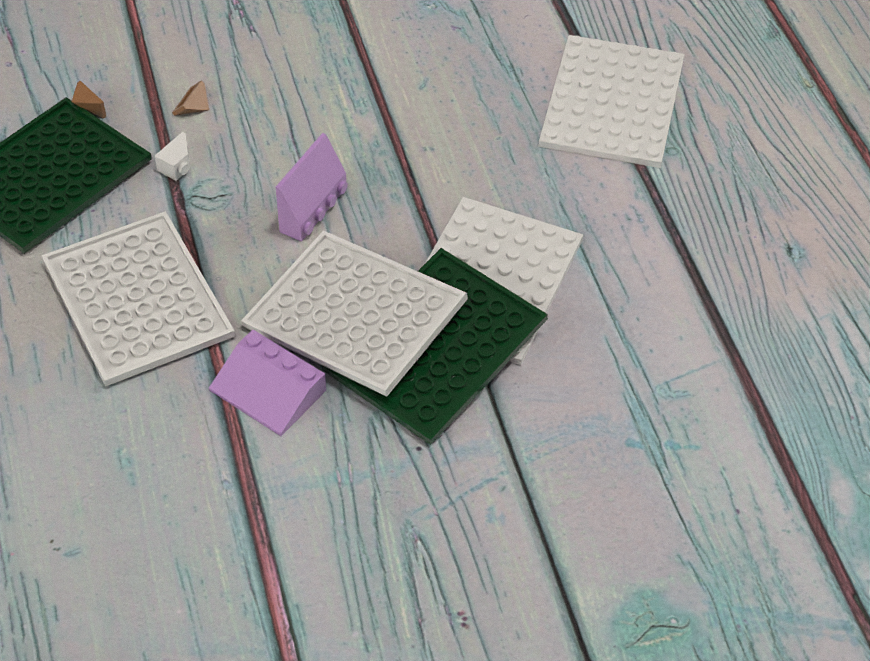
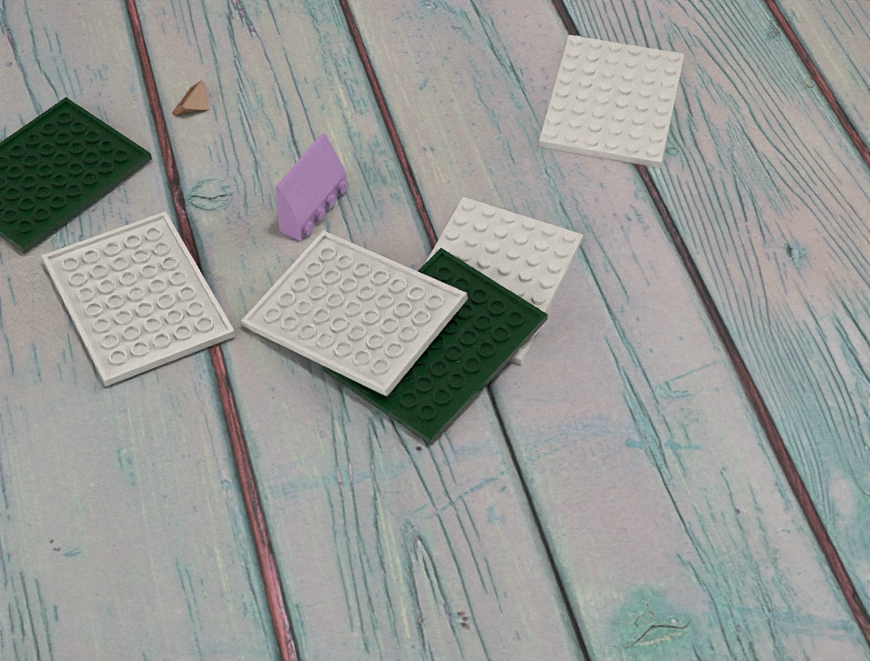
(88, 100): medium nougat slope -> none
(174, 158): white slope -> none
(268, 382): lavender slope -> none

